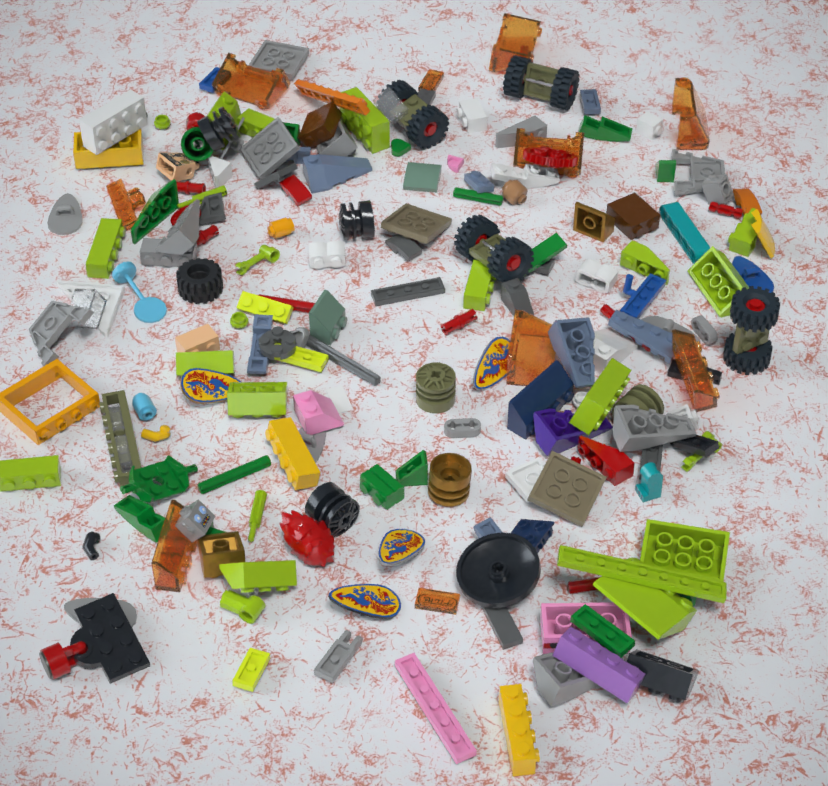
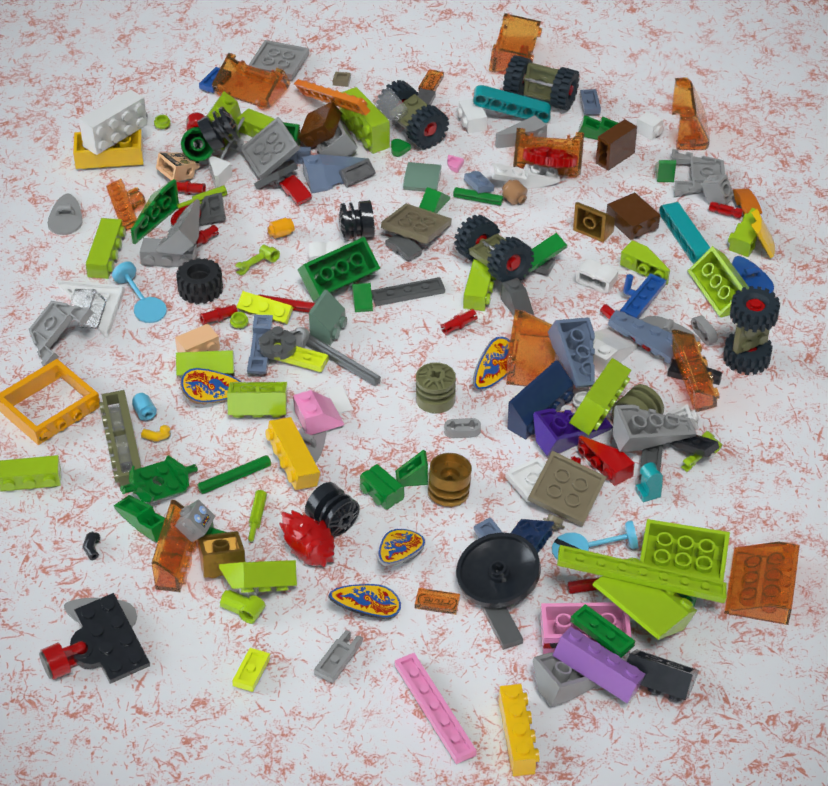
(218, 314): none -> red pin
(339, 268): none -> green brick
(341, 79): none -> dark tan tile
(357, 172): none -> flat silver tile
(362, 297): none -> green slope
(433, 200): none -> green slope
(511, 103): none -> teal beam
(558, 521): none -> dark tan plate
(578, 541): none -> medium azure piece
(616, 144): none -> reddish brown brick
(763, 582): none -> clear orange slope

